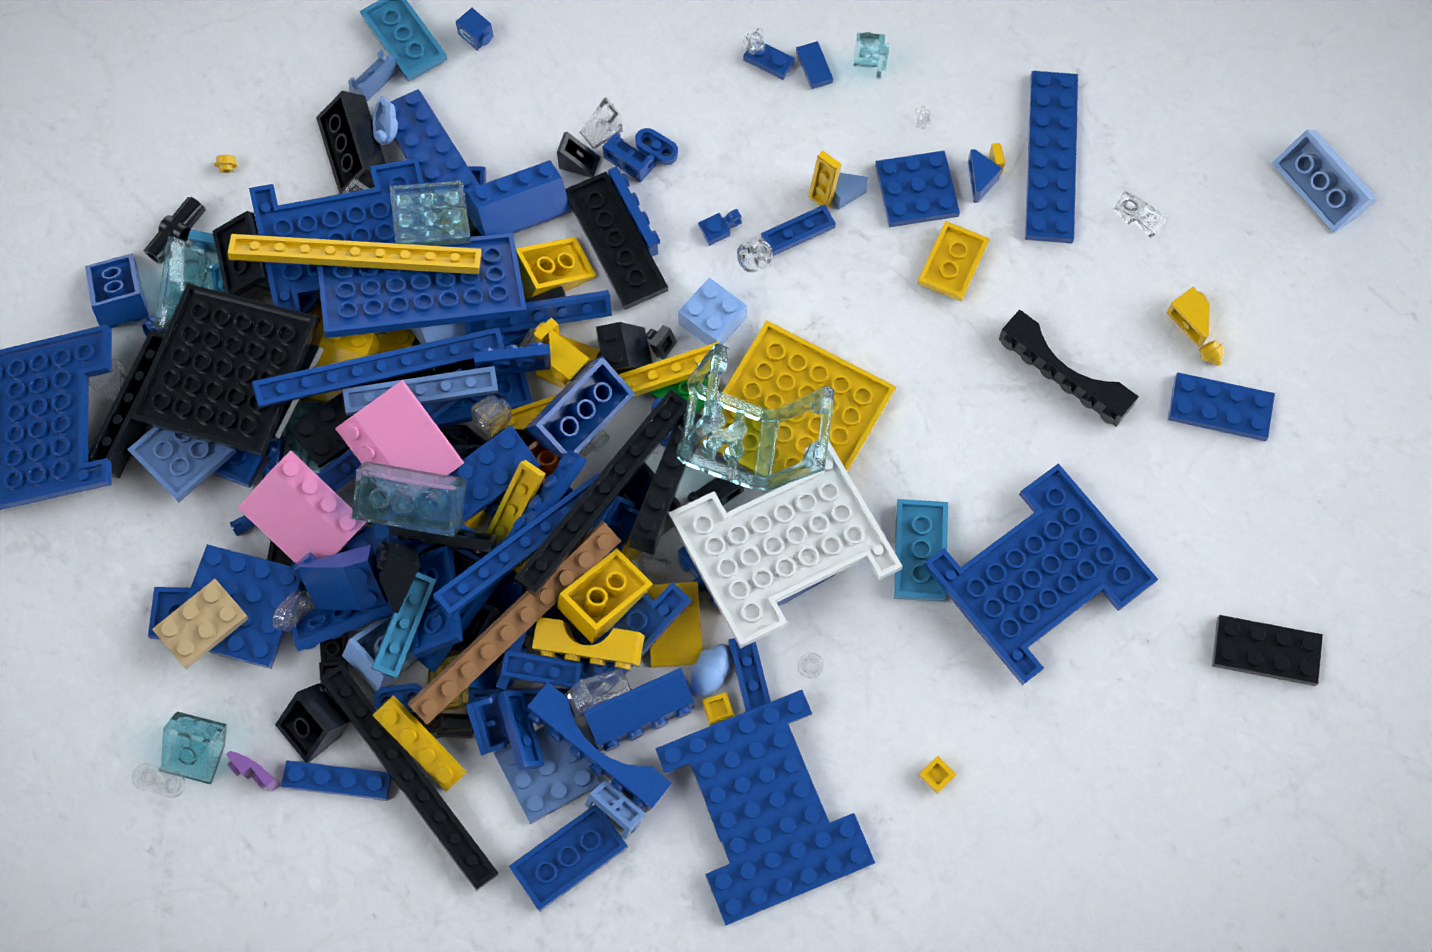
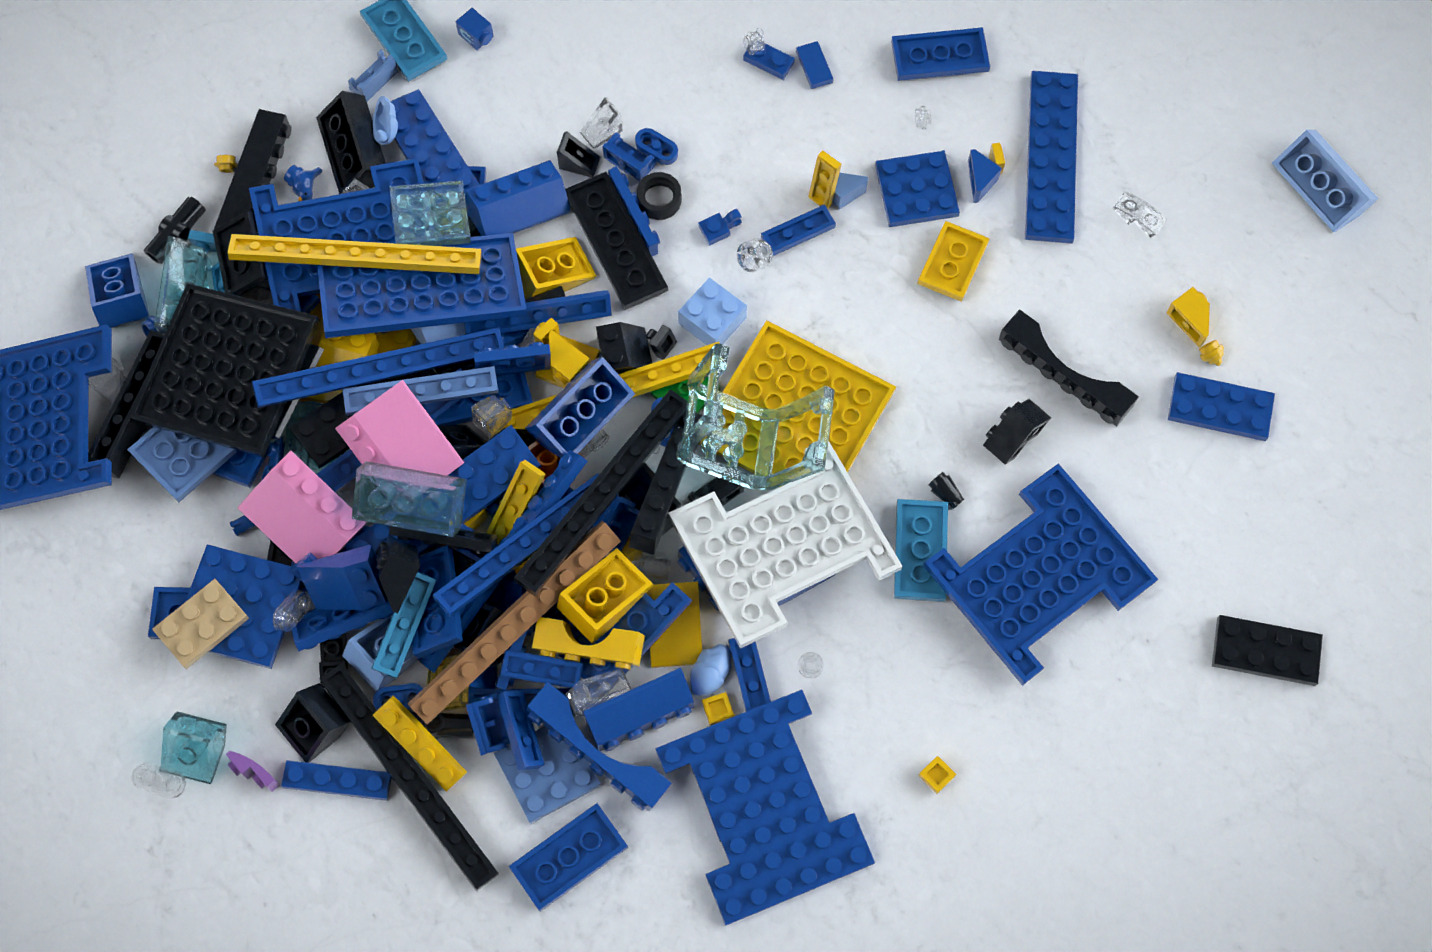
(256, 163): none -> black brick
(301, 181): none -> blue animal
(617, 807): medium blue hinge -> none
(659, 179): none -> black tyre
(871, 52): clear light blue bracket -> none
(940, 53): none -> blue plate
(946, 490): none -> black cone
(1017, 427): none -> black brick

